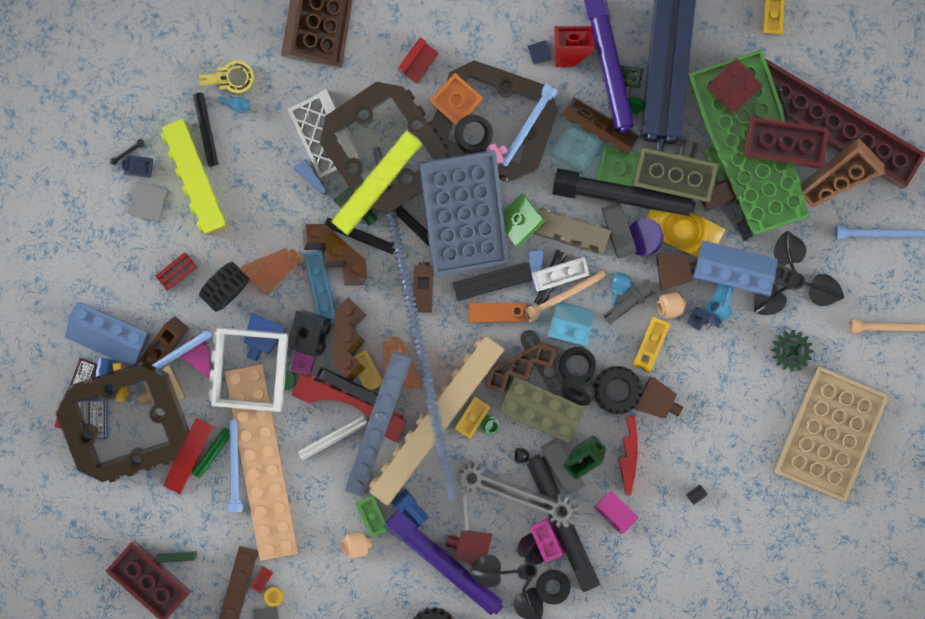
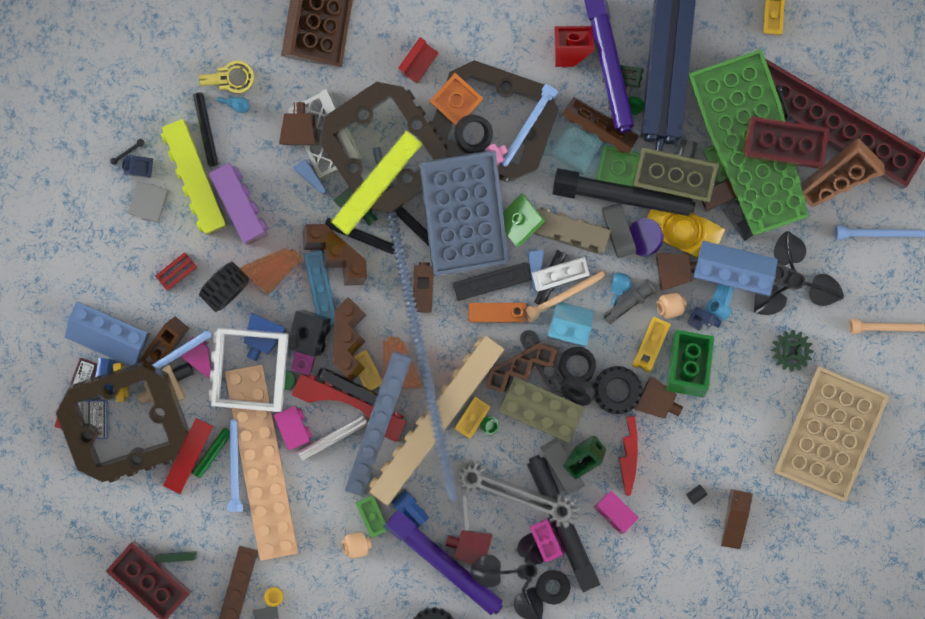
(183, 371): none -> black hinge
(237, 202): none -> medium lavender brick
(261, 579): red piece -> none
(292, 427): none -> dark pink brick
(299, 127): none -> reddish brown torso
(521, 455): black hinge -> none
(539, 52): dark blue tile -> none
(690, 363): none -> green brick
(734, 86): dark red brick -> none
(736, 518): none -> reddish brown slope

